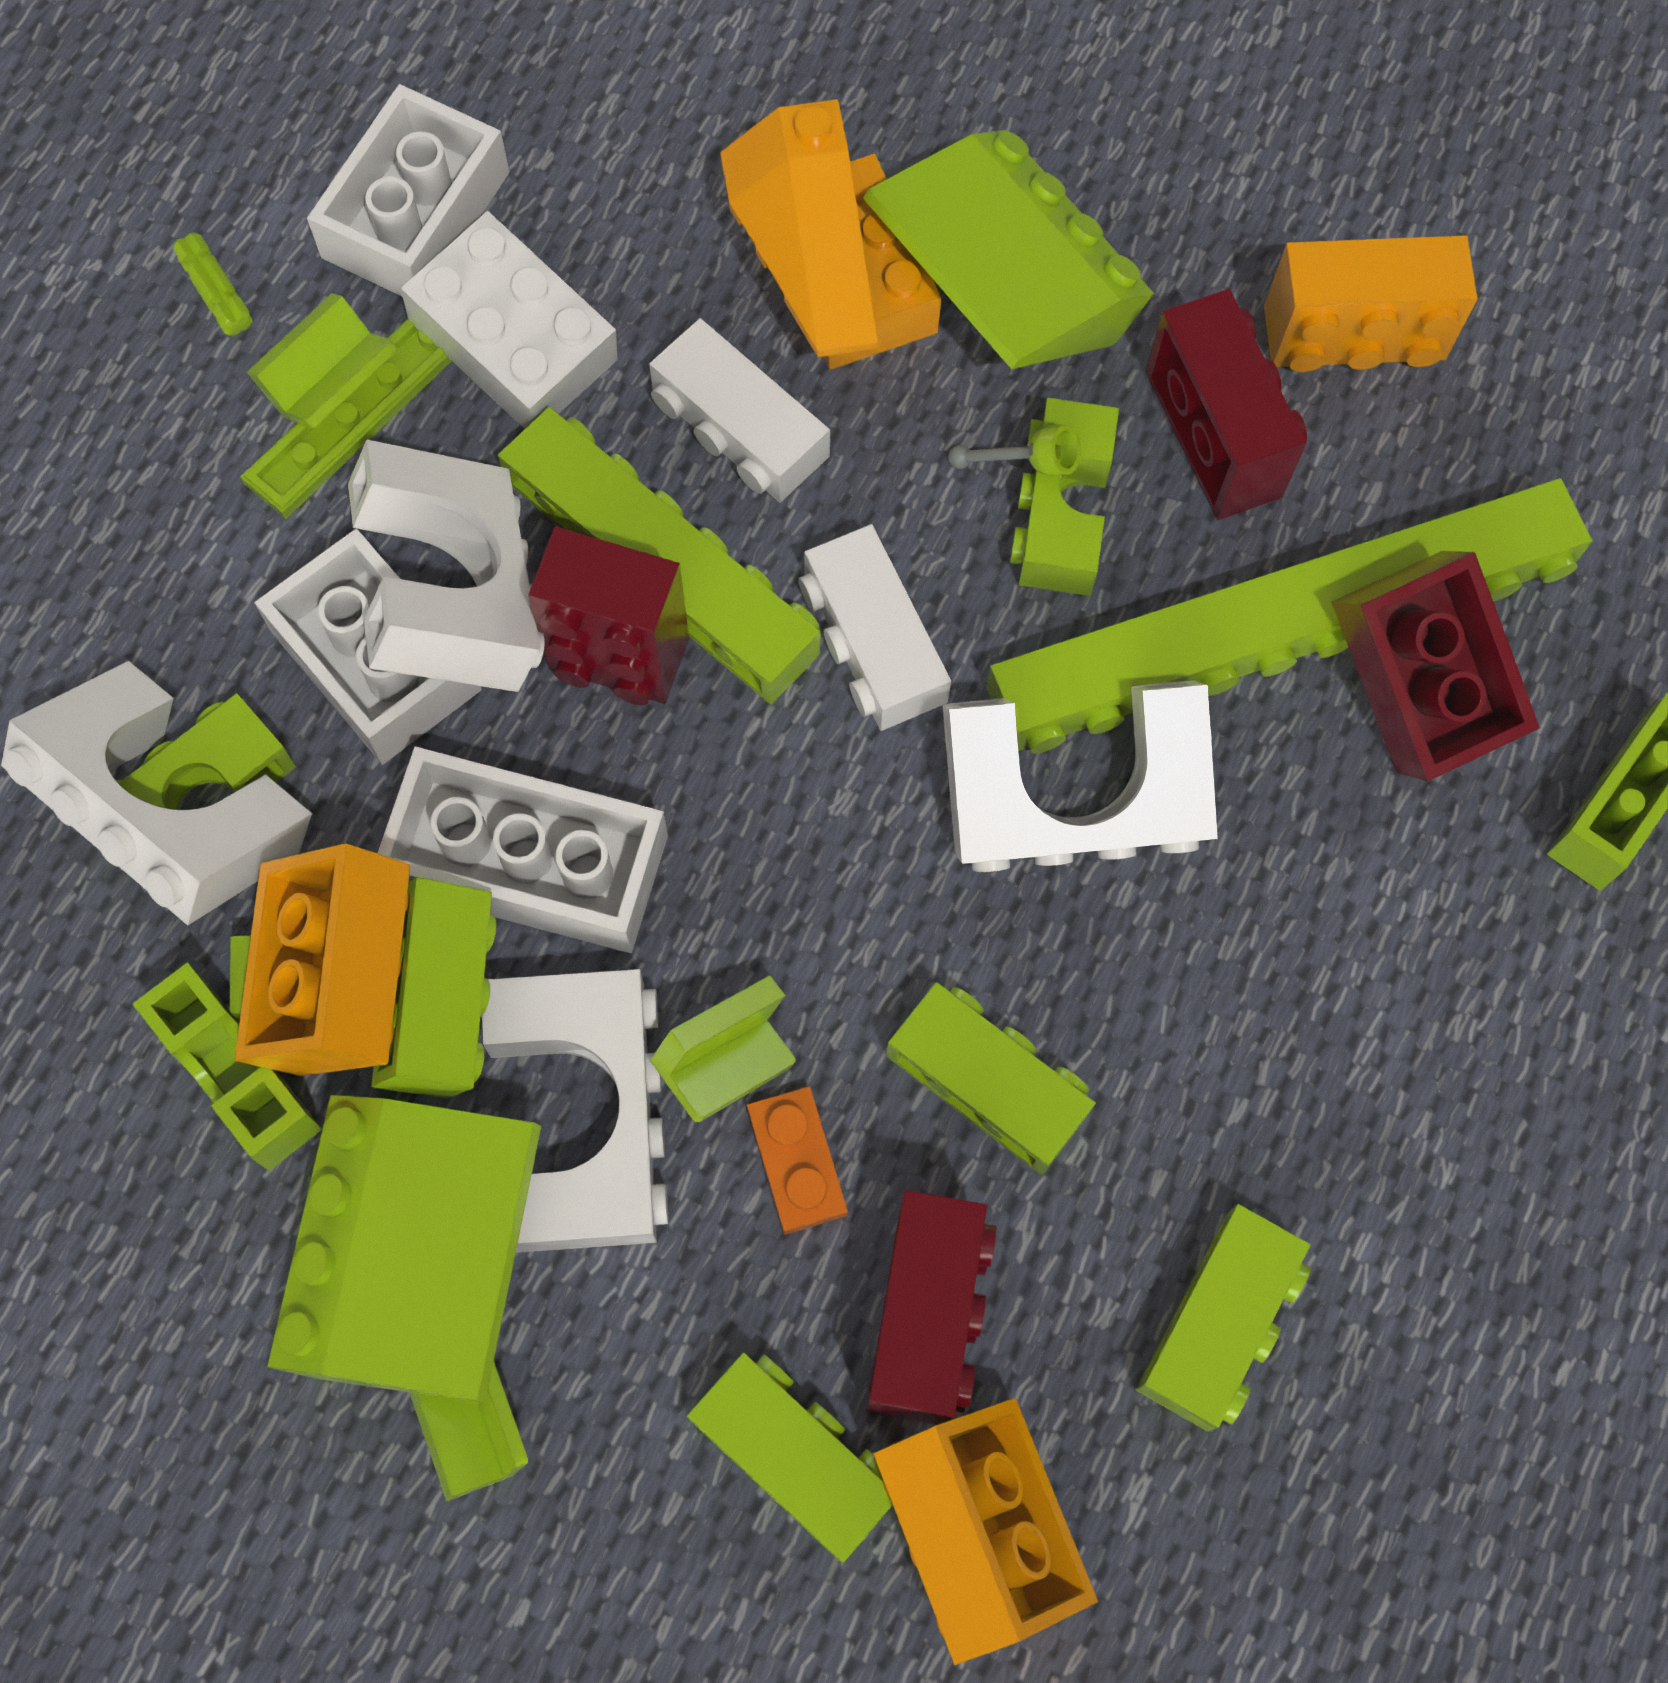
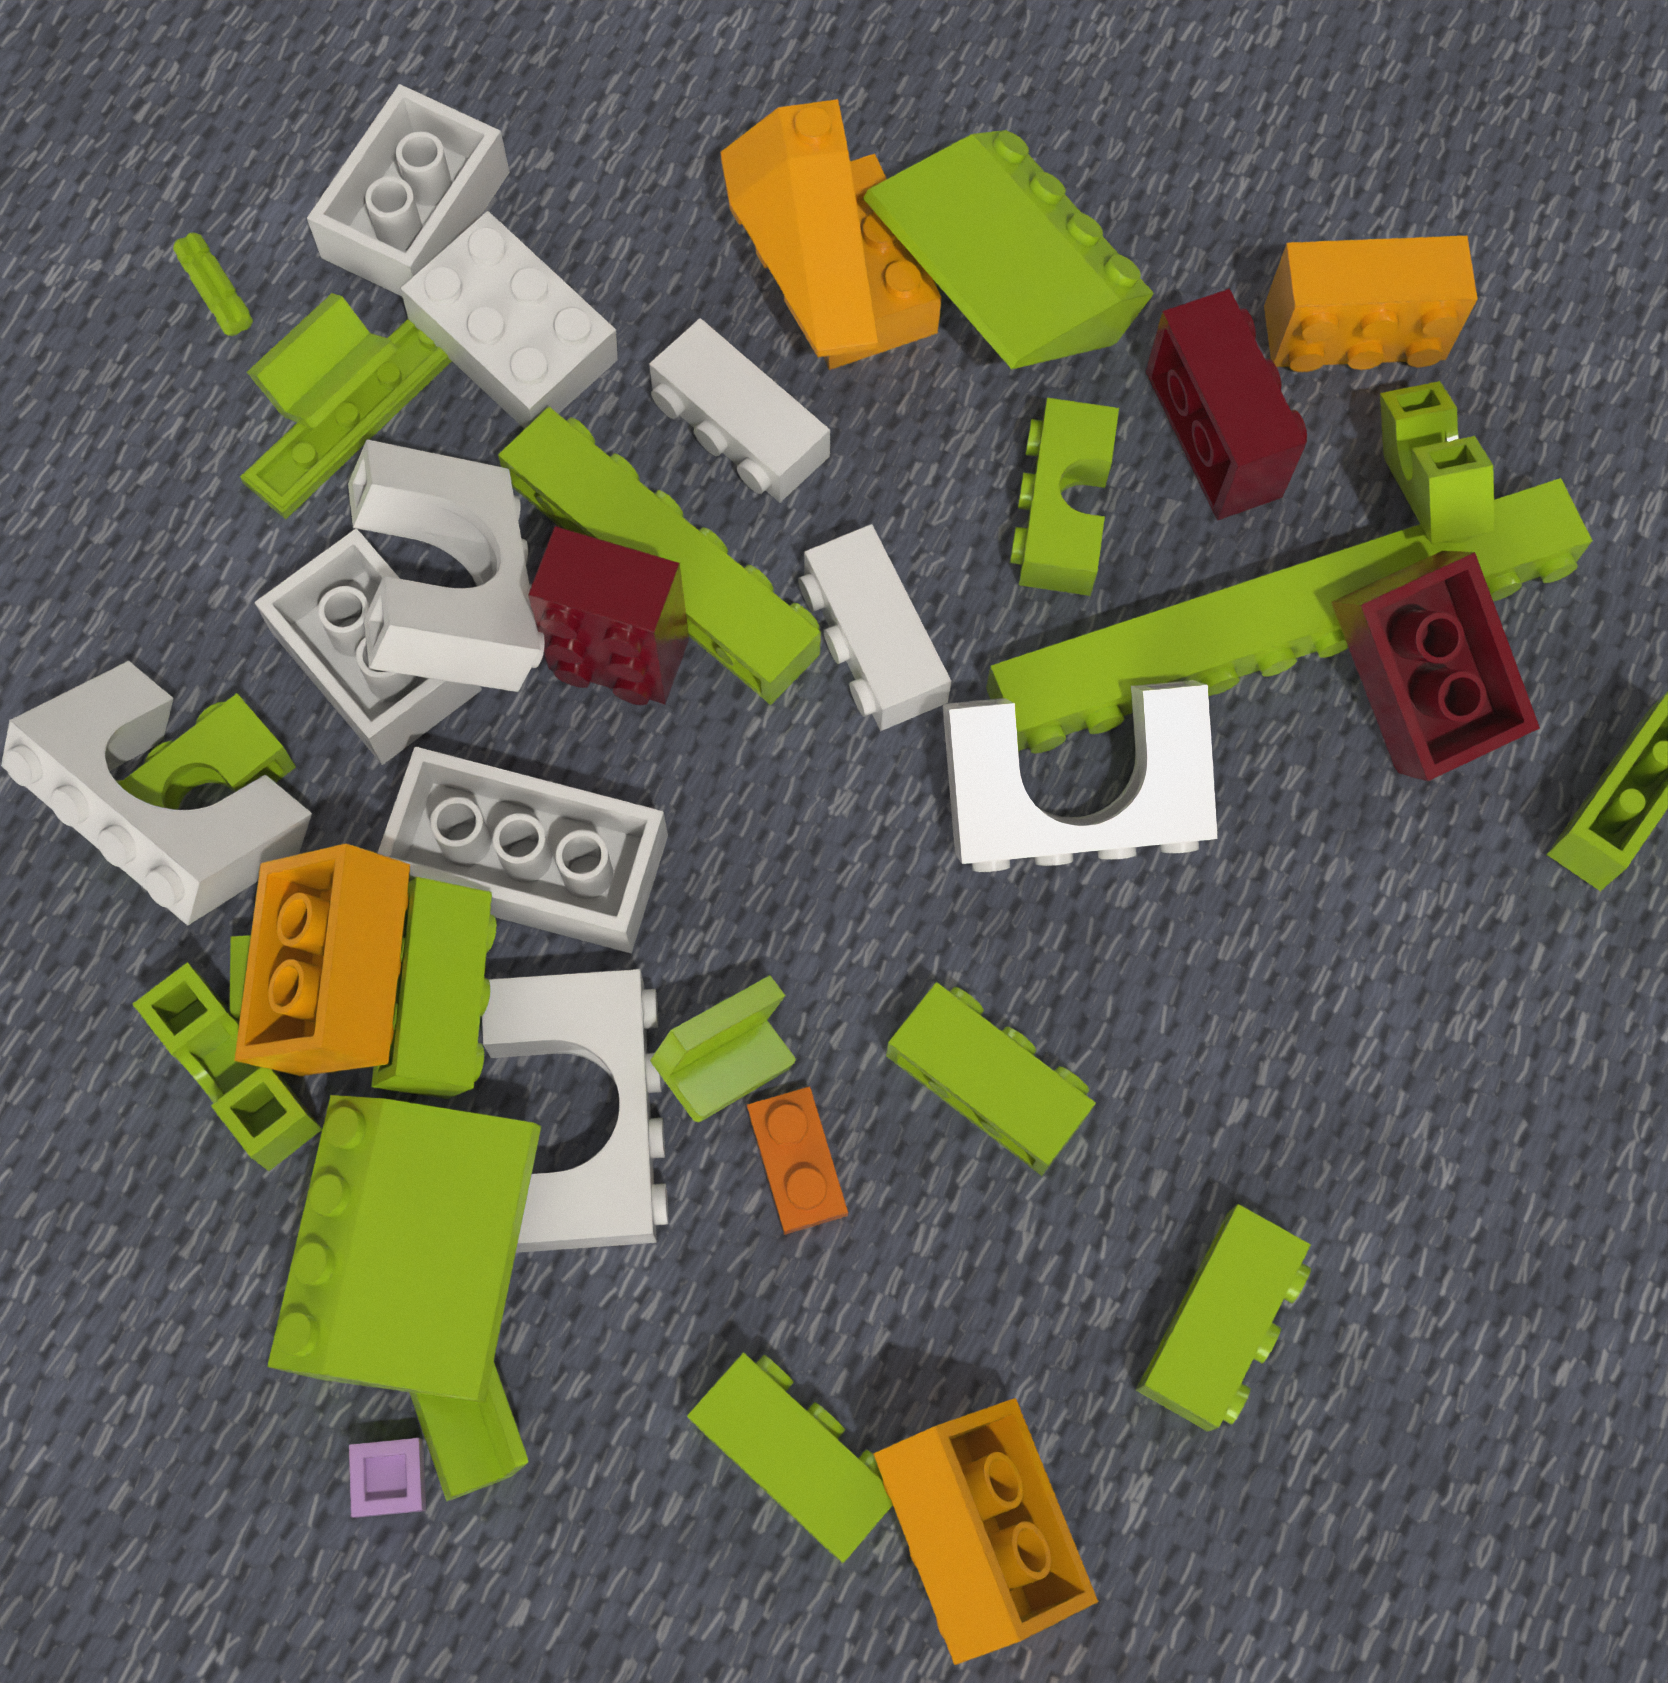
(387, 1477): none -> lavender plate
(931, 1309): dark red brick -> none
(1040, 452): lime hinge -> none
(1439, 474): none -> lime arch

